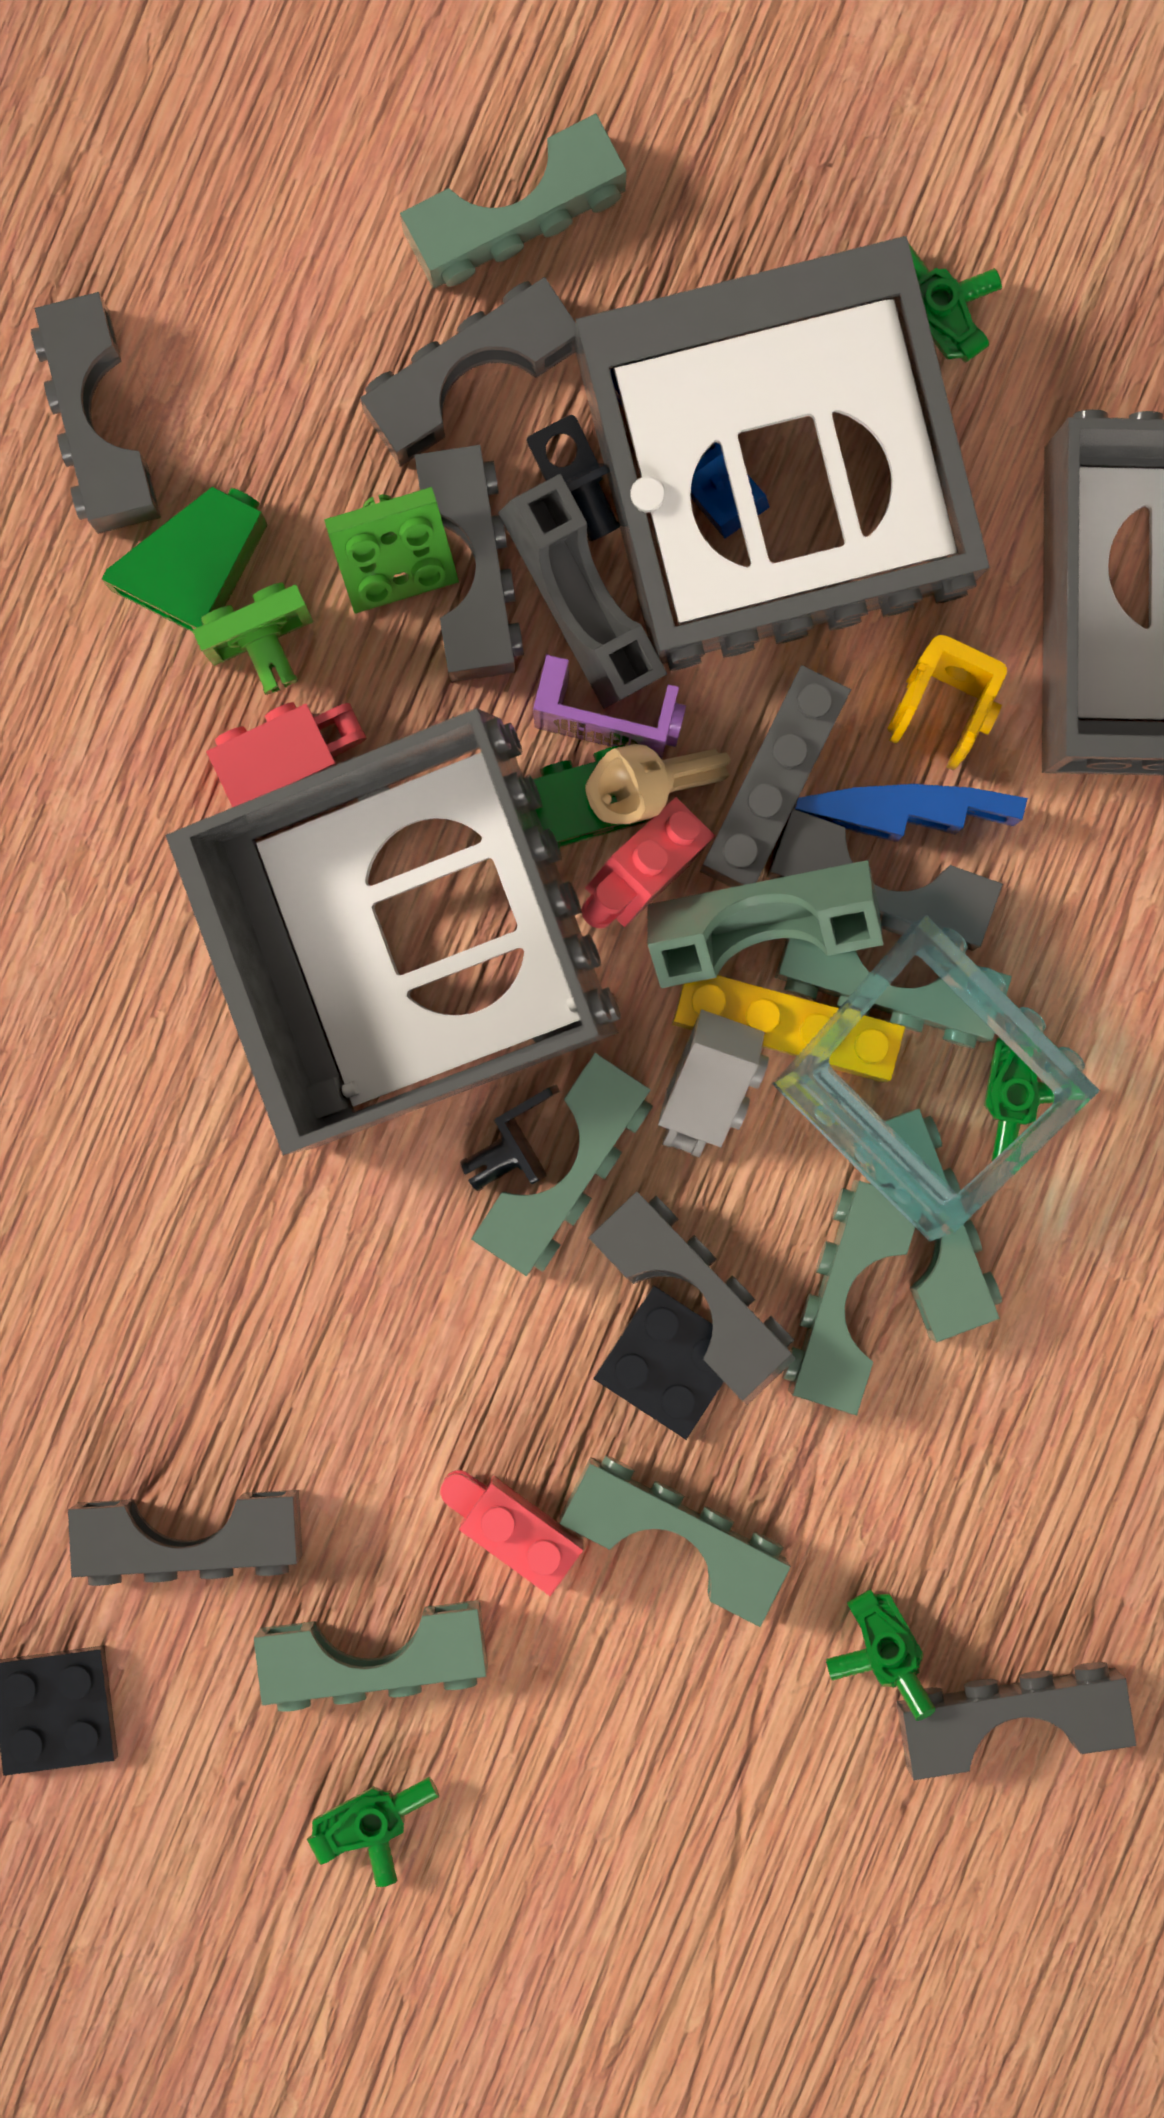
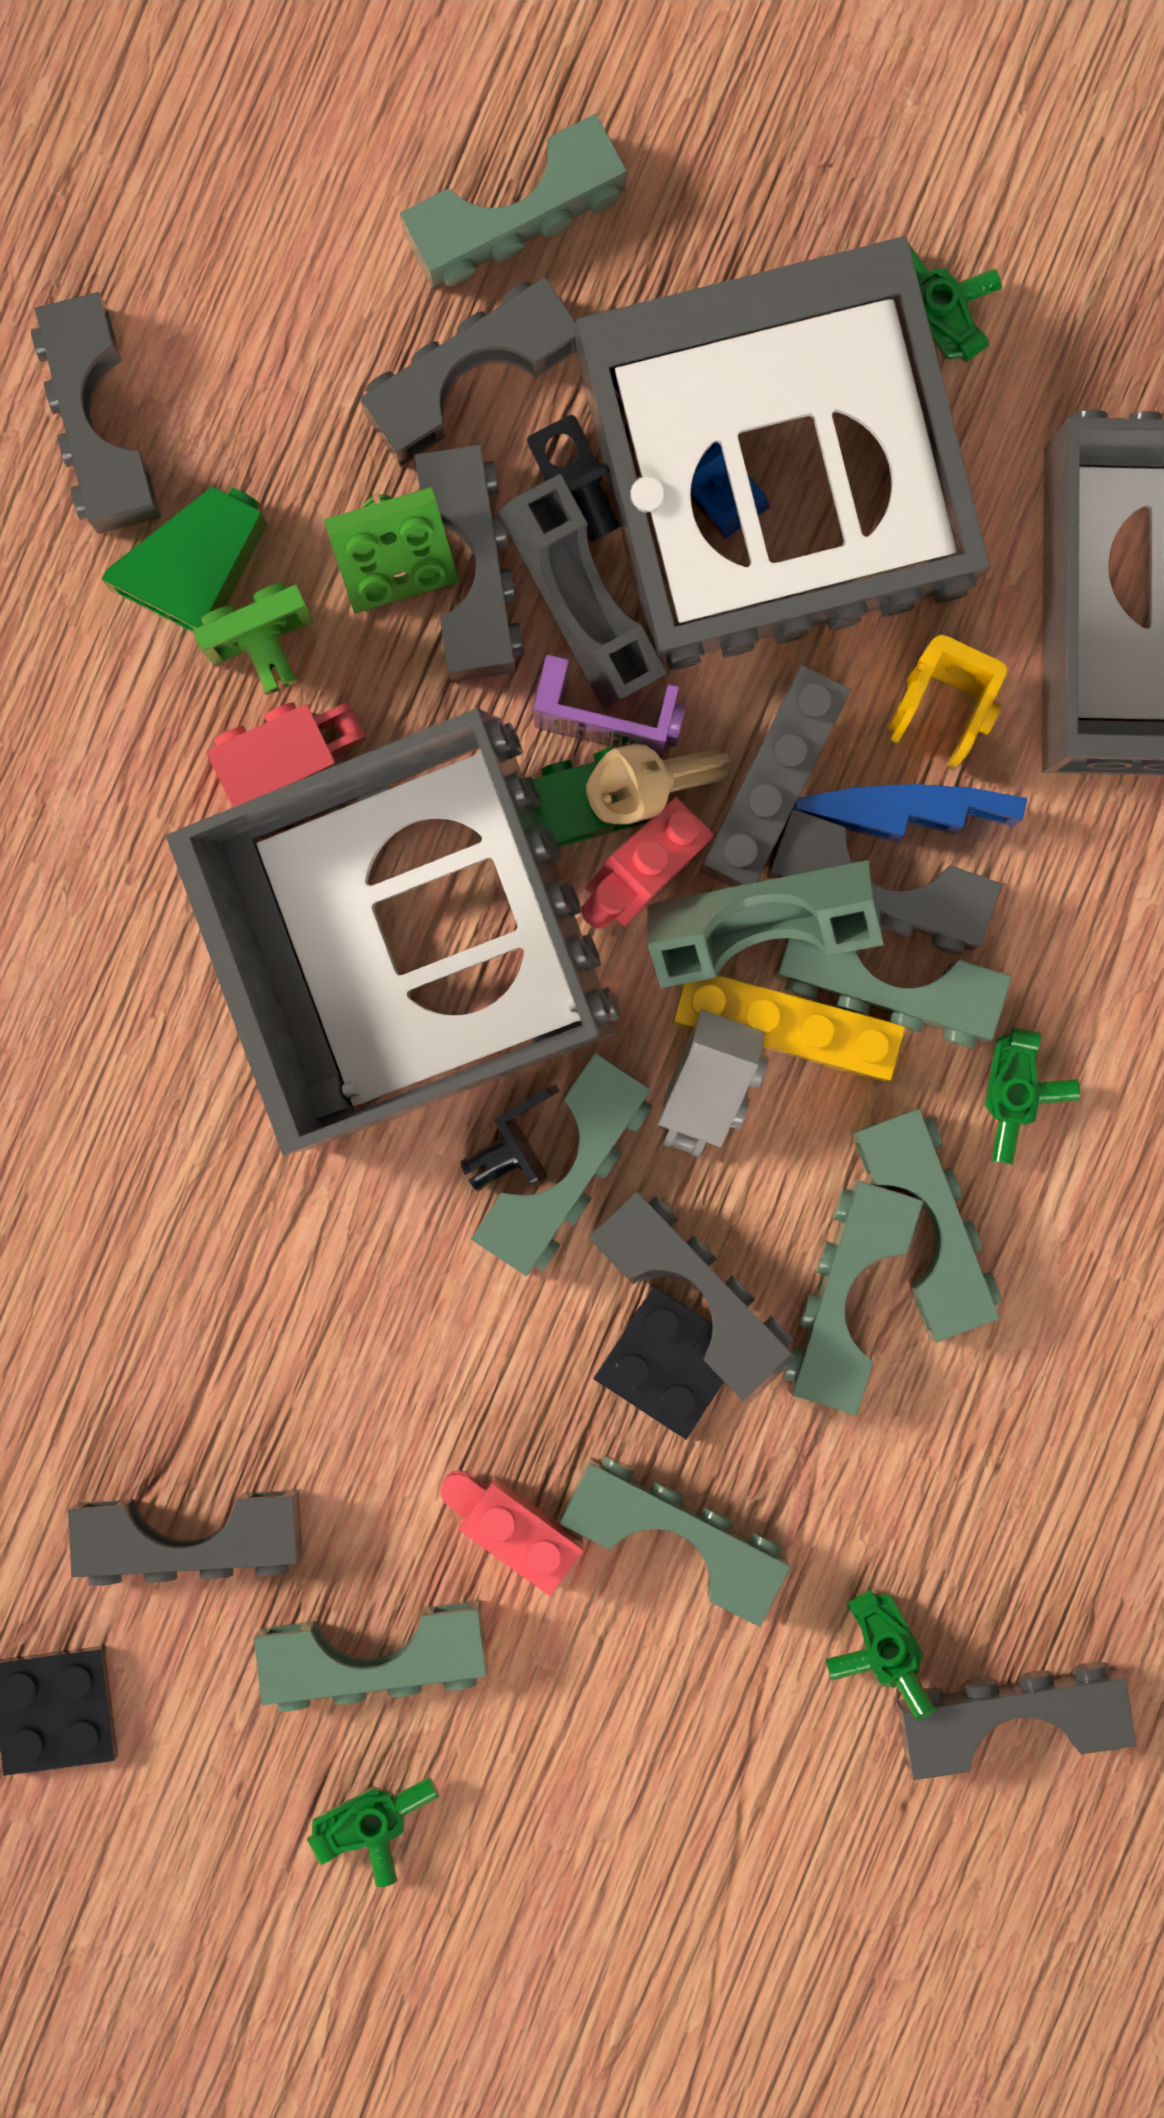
(873, 1144): clear light blue windscreen -> none

